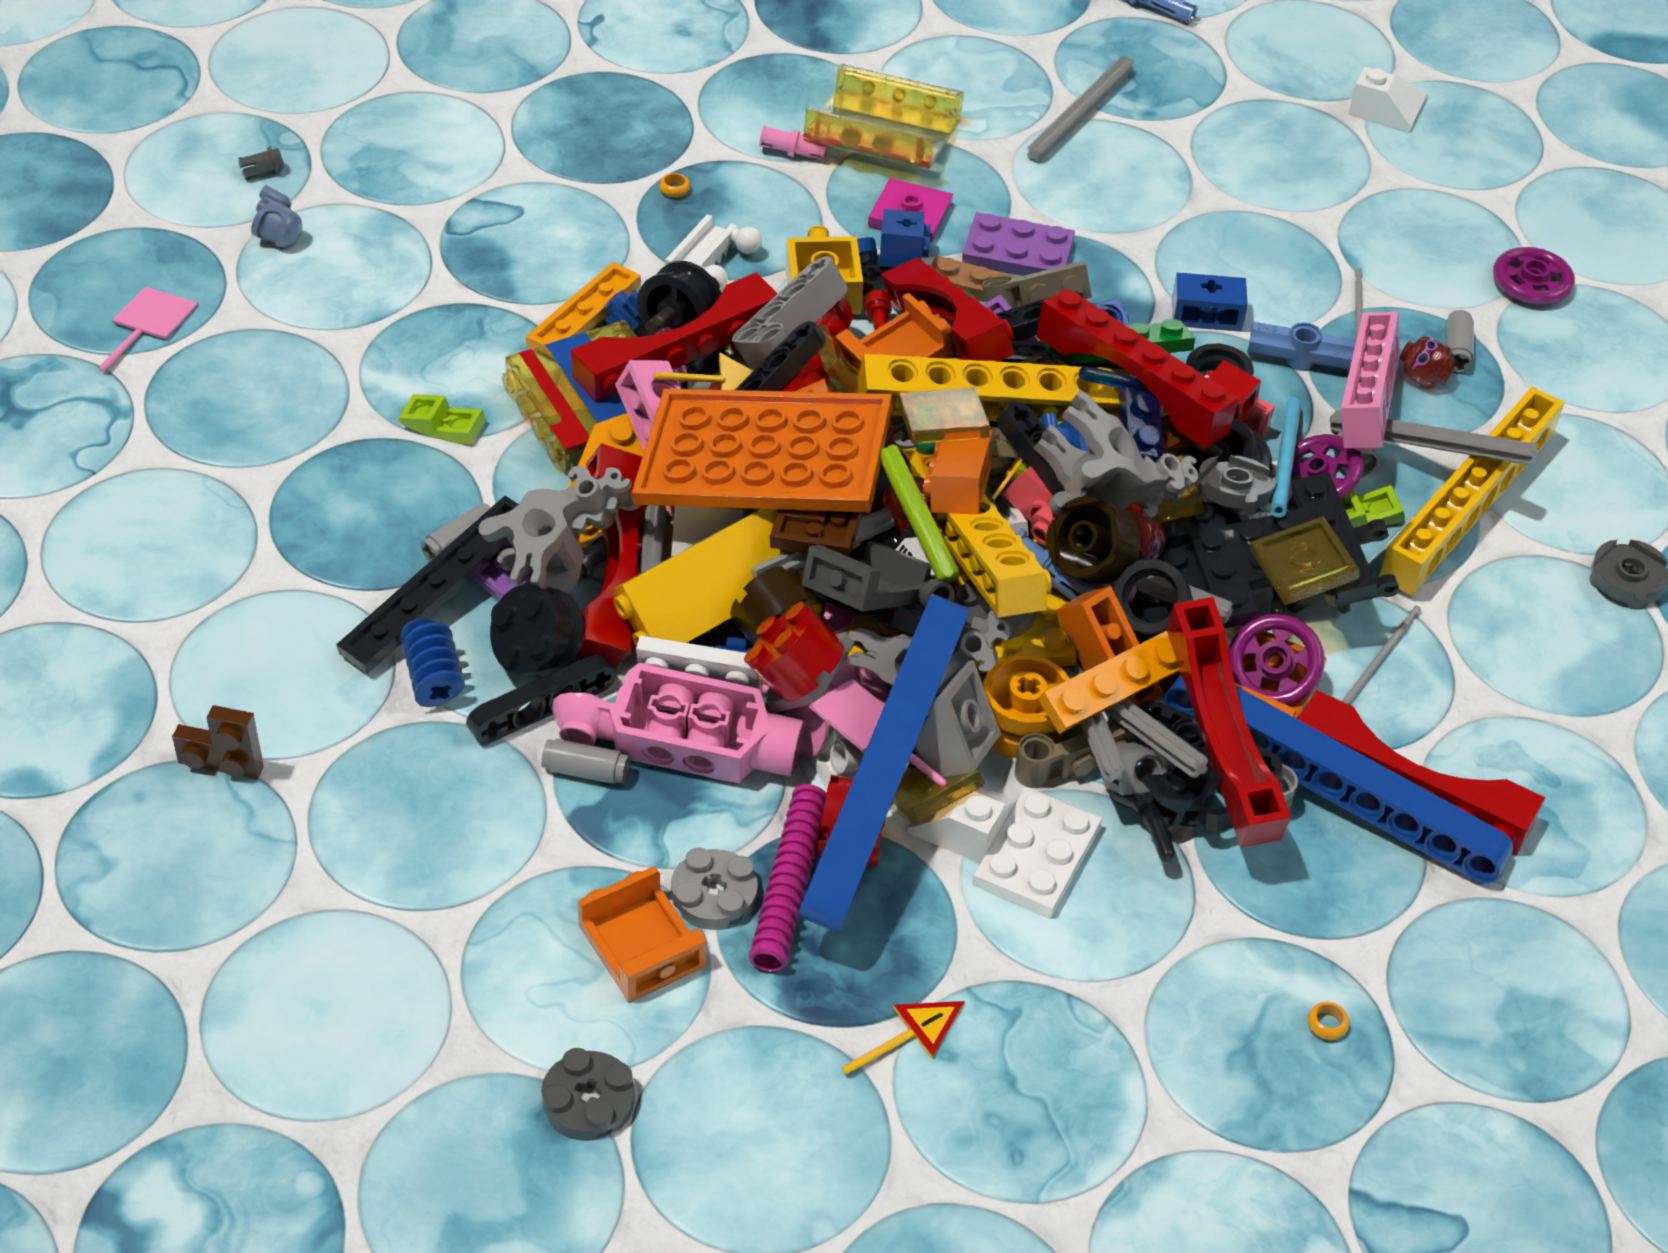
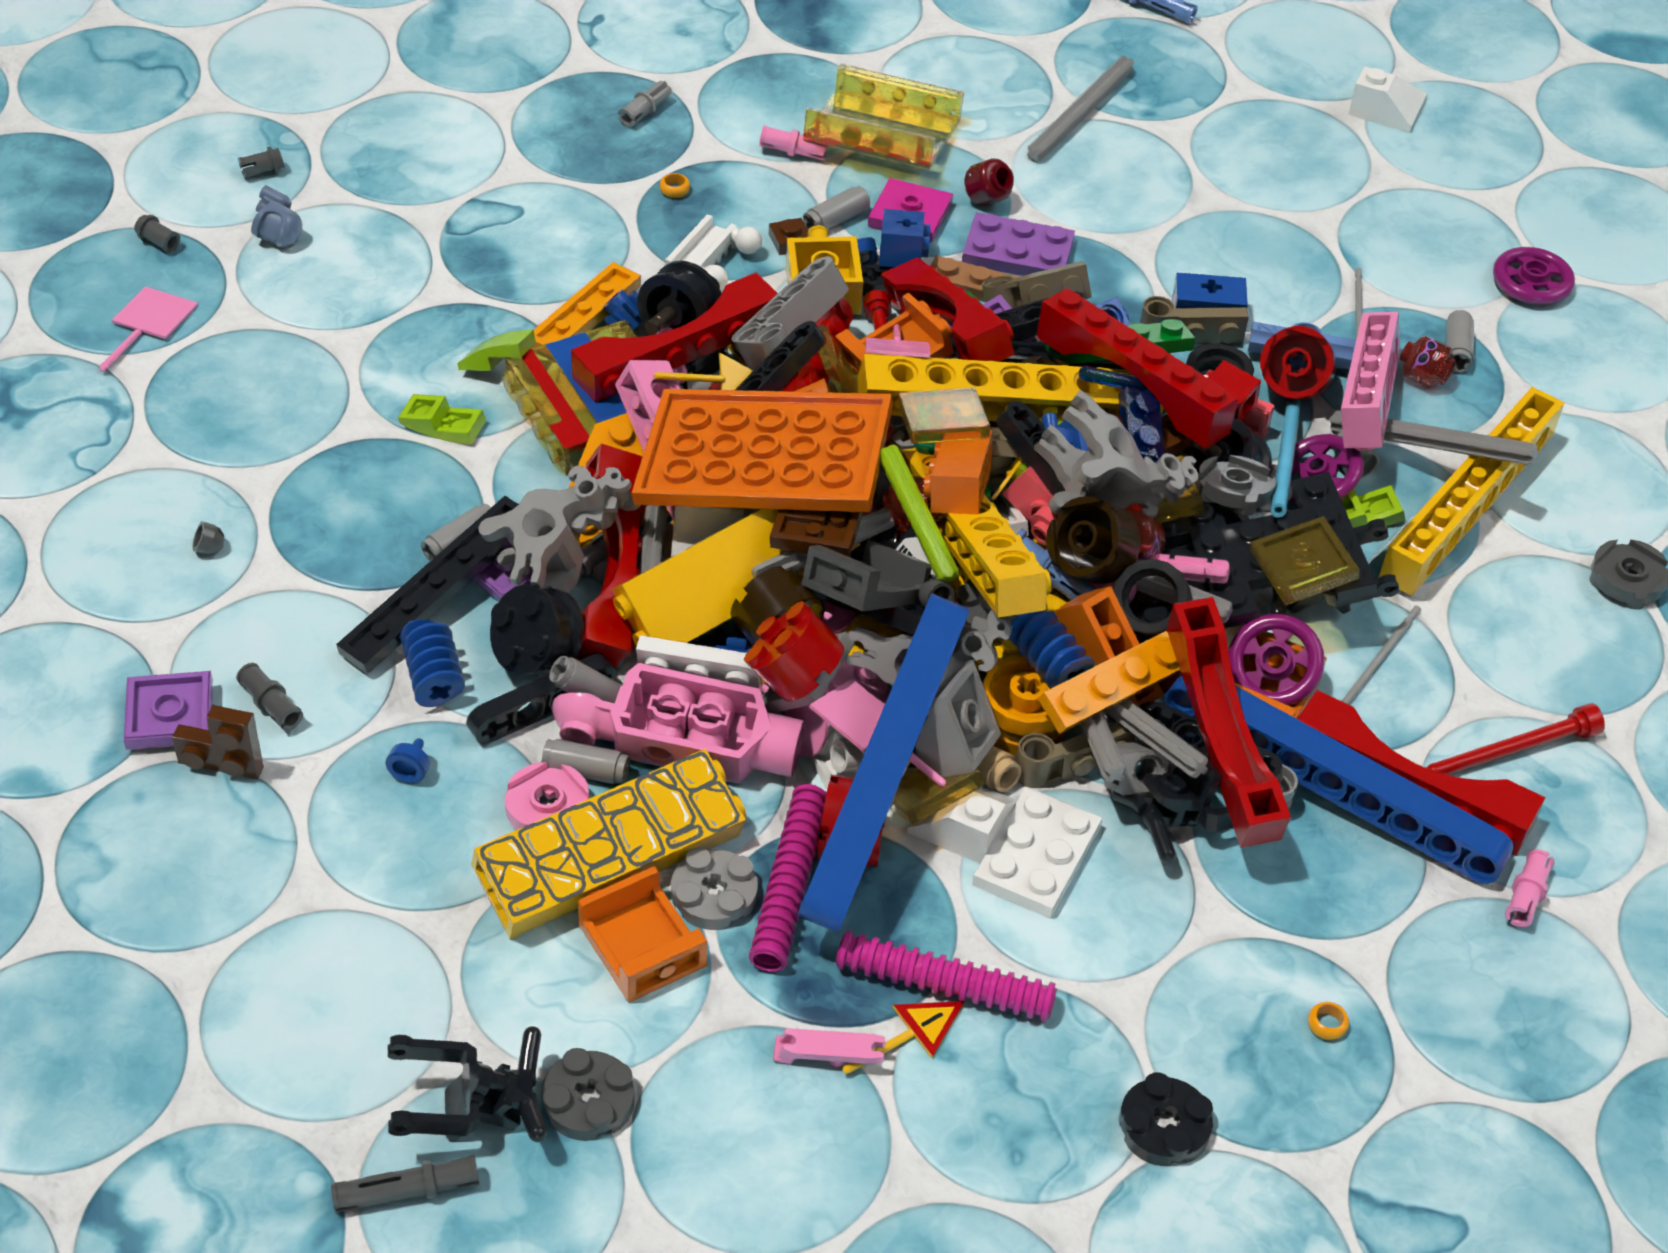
(151, 229): none -> dark grey pin
(162, 702): none -> medium lavender plate
(208, 539): none -> dark grey hinge
(269, 696): none -> dark grey pin
(405, 1184): none -> dark grey pin
(408, 762): none -> blue tile
(477, 1093): none -> black piece
(495, 349): none -> lime slope
(538, 780): none -> bright pink plate
(577, 677): none -> light grey piece
(602, 840): none -> yellow brick
(644, 104): none -> light grey axle
(786, 229): none -> reddish brown plate
(828, 1046): none -> bright pink piece
(838, 208): none -> light grey piece
(897, 346): none -> bright pink piece
(946, 975): none -> dark pink piece
(989, 182): none -> dark red head
(999, 770): none -> tan cone
(1049, 647): none -> blue piece
(1170, 1097): none -> black plate
(1198, 568): none -> bright pink axle
(1206, 324): none -> dark tan plate
(1289, 345): none -> red brick
(1529, 888): none -> bright pink pin
(1583, 722): none -> red piece

